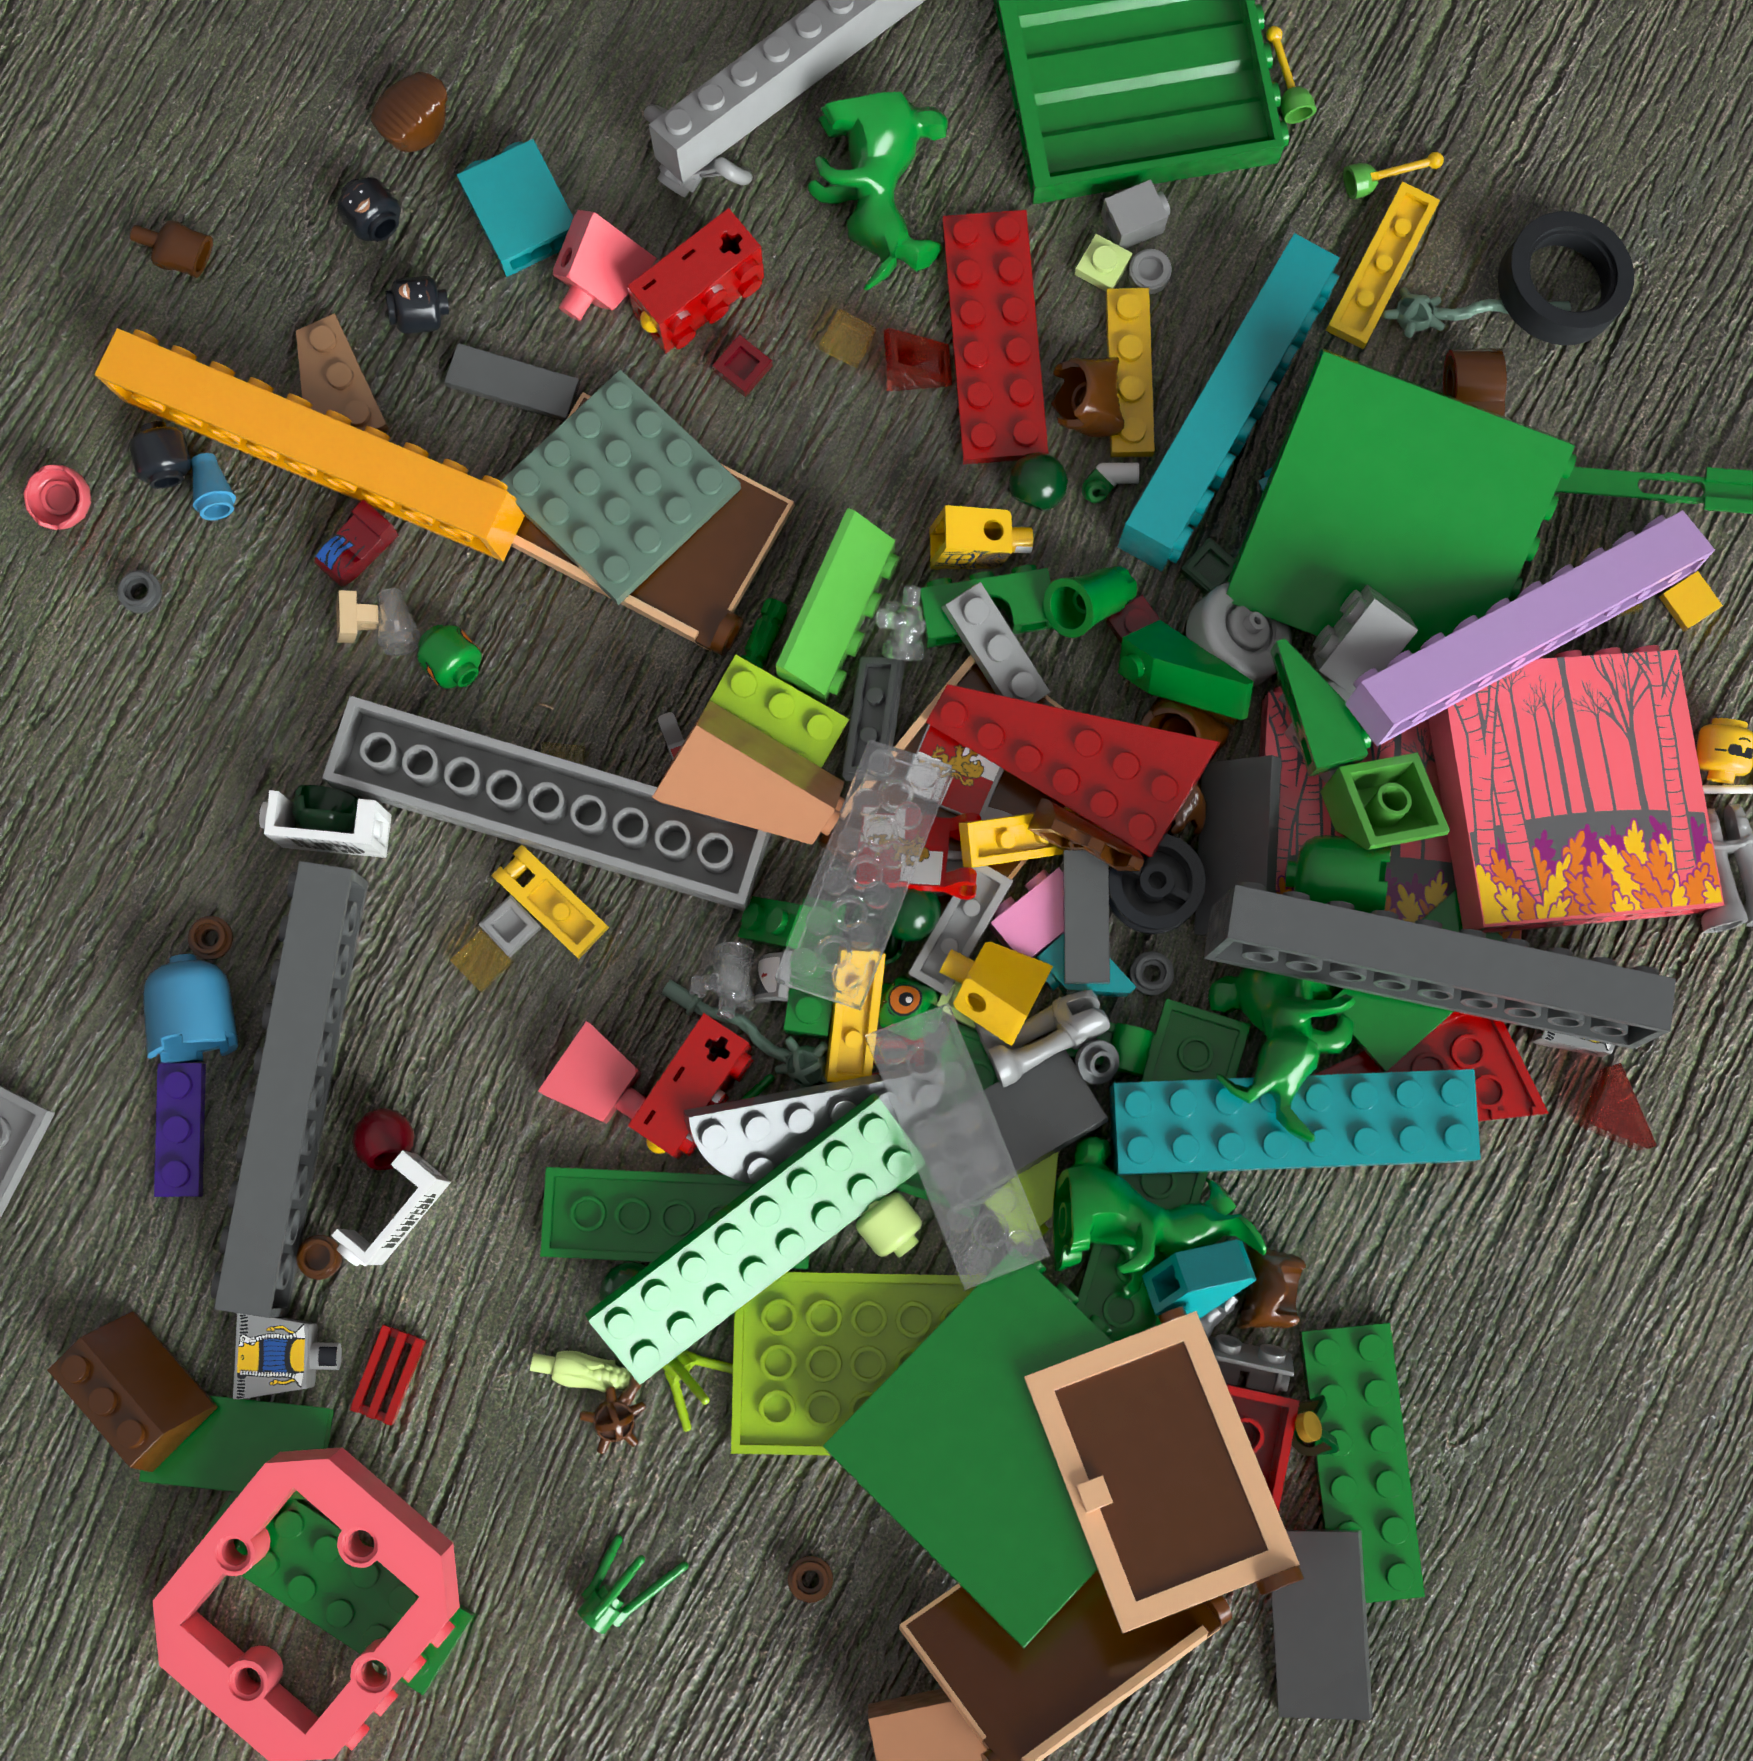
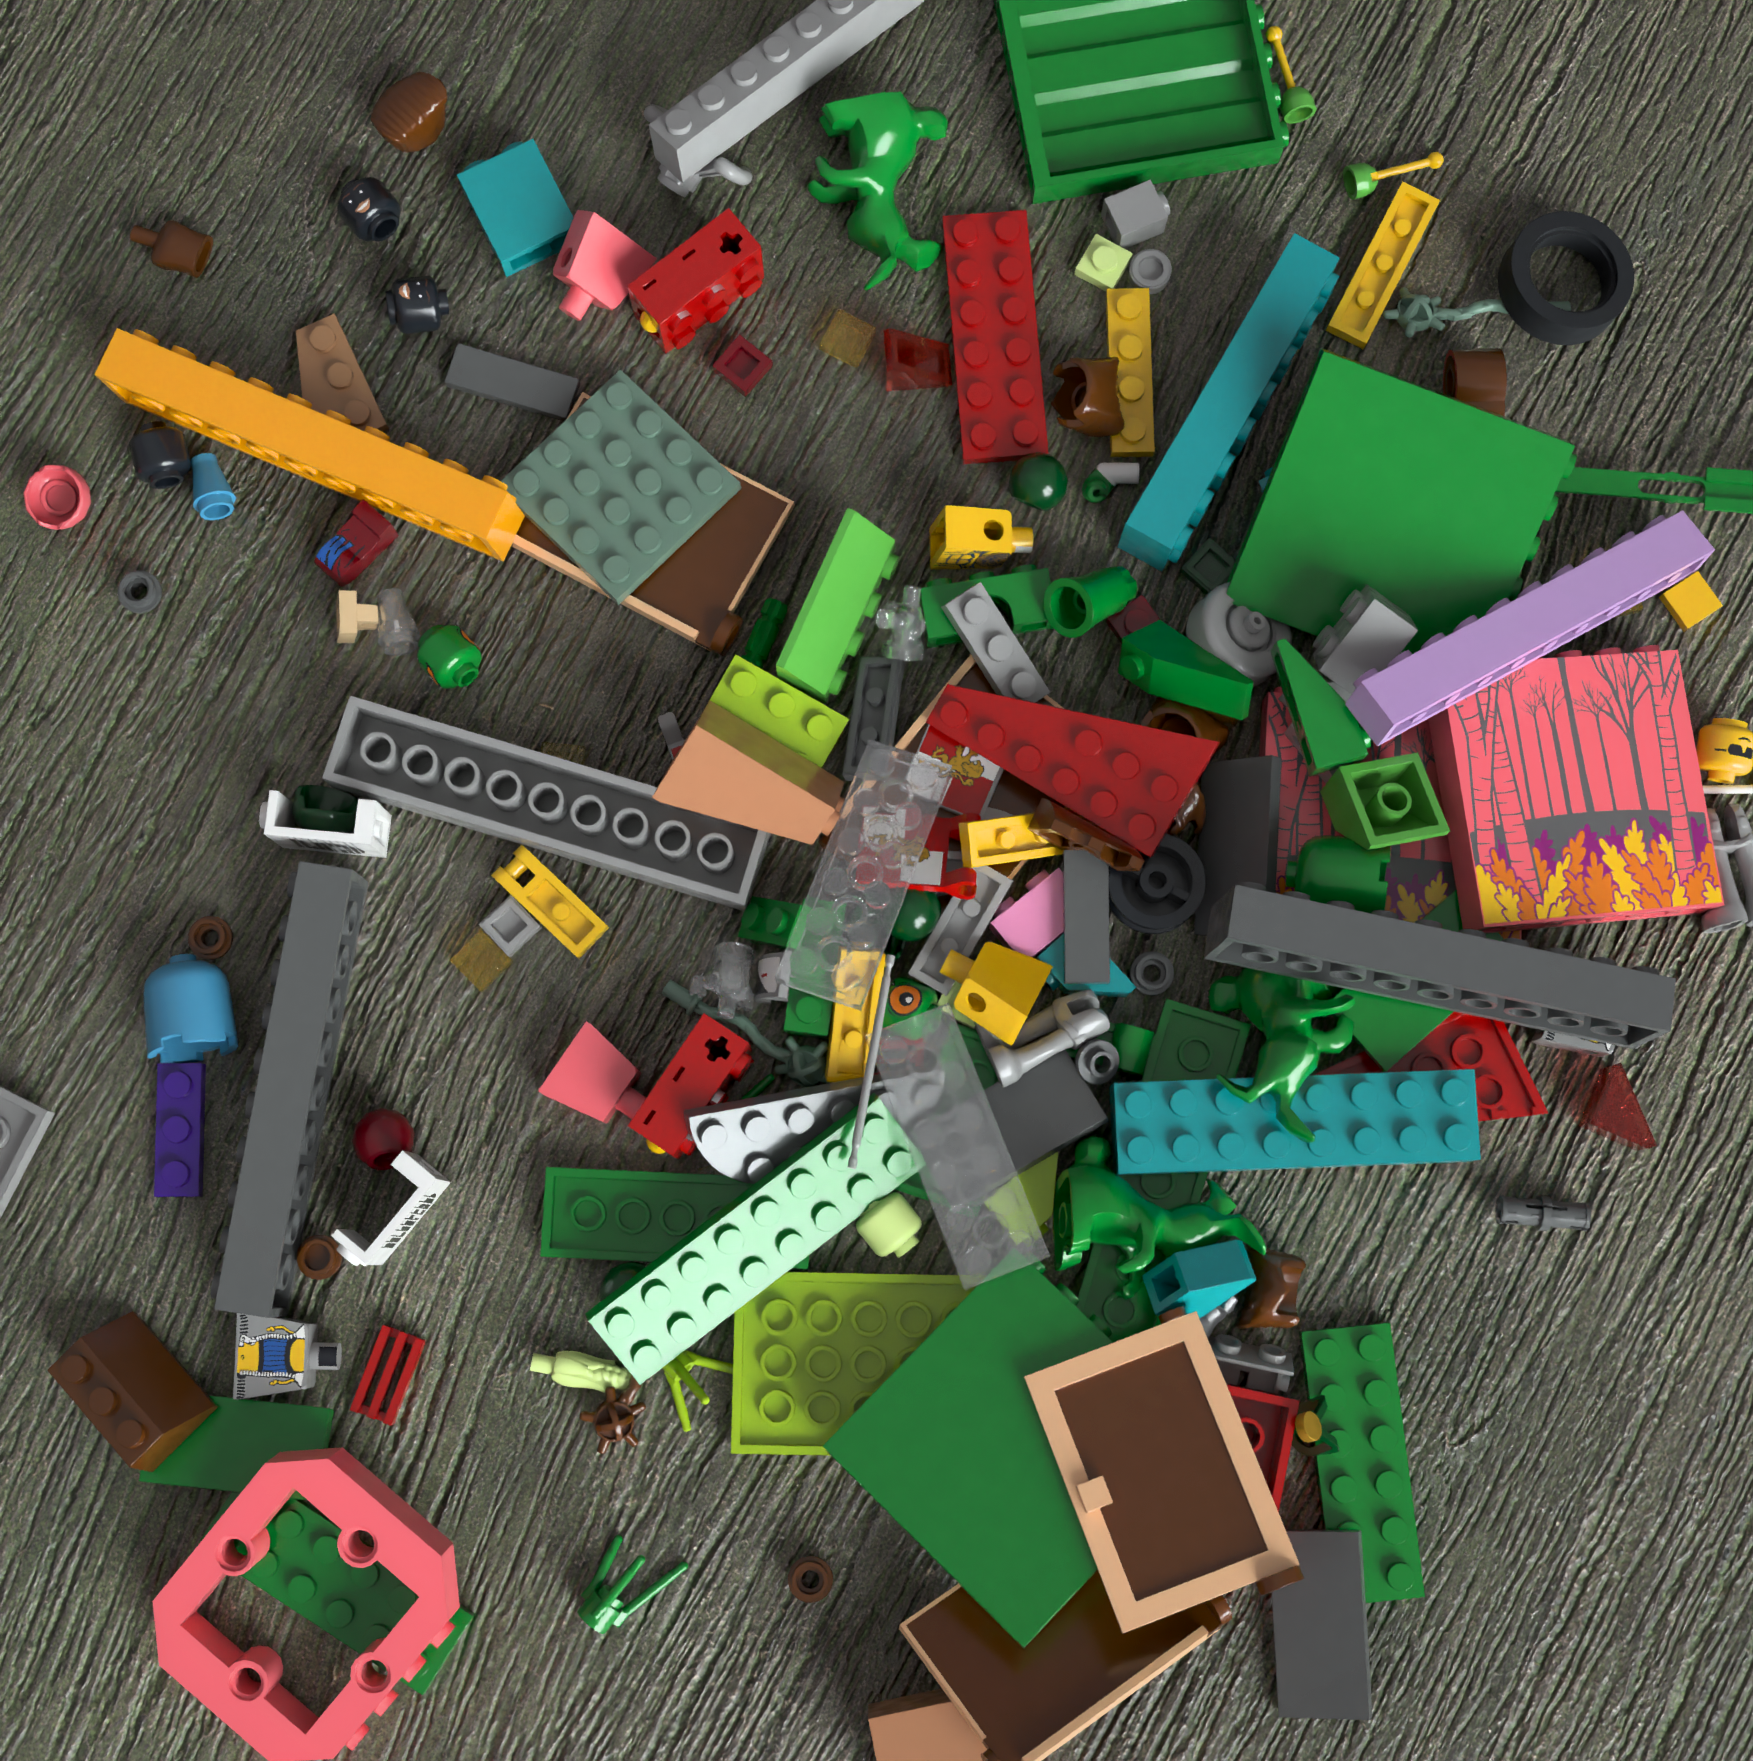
(871, 1060): none -> light grey piece
(1543, 1213): none -> dark grey pin

